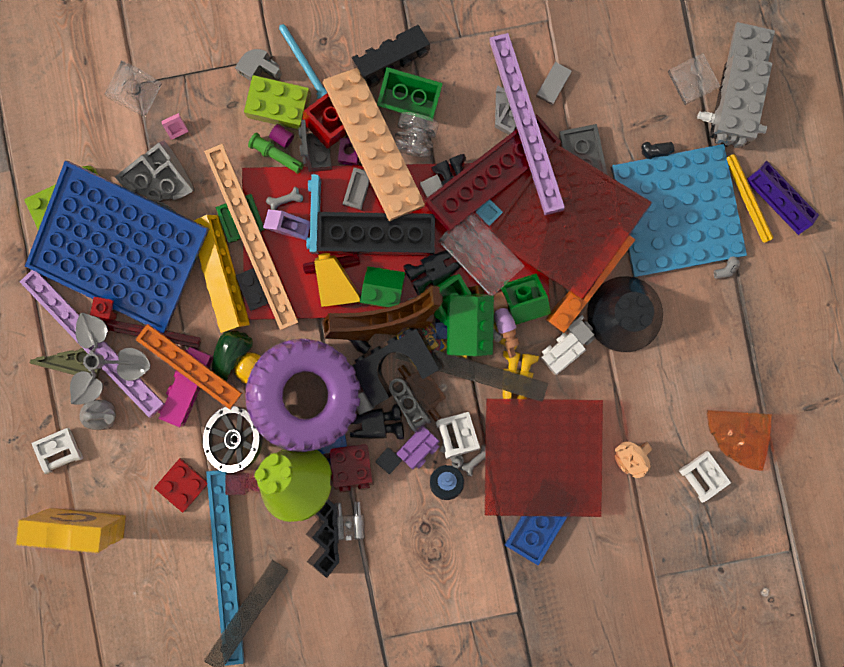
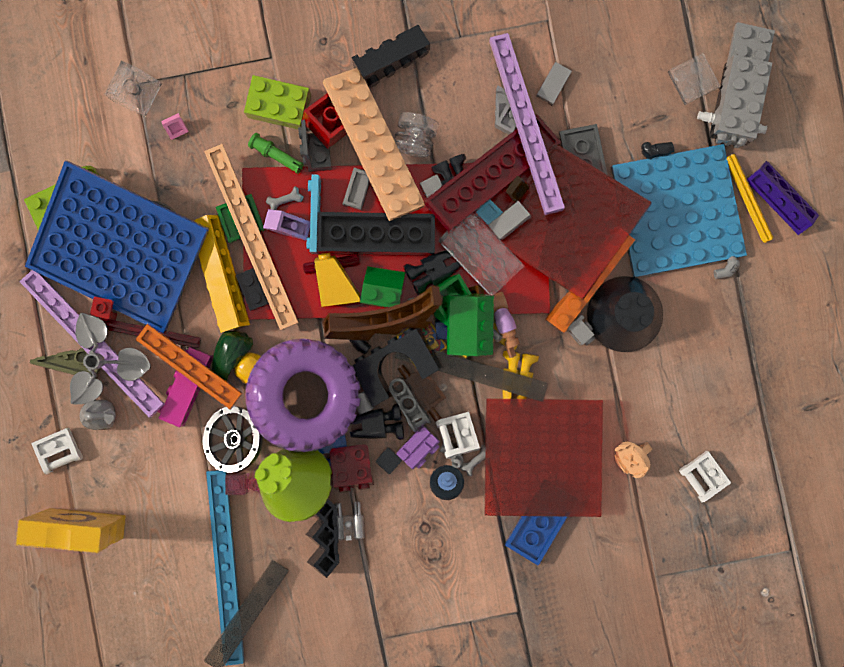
(157, 175): light grey brick -> none
(181, 485): red plate -> none
(255, 62): light grey brick -> none
(281, 135): magenta beam -> none
(321, 91): medium azure piece -> none
(347, 159): magenta brick -> none
(409, 93): green slope -> none
(509, 220): none -> light grey tile
(517, 189): none -> dark brown plate
(526, 299): green slope -> none
(562, 353): white brick -> none
(742, 436): clear orange brick -> none

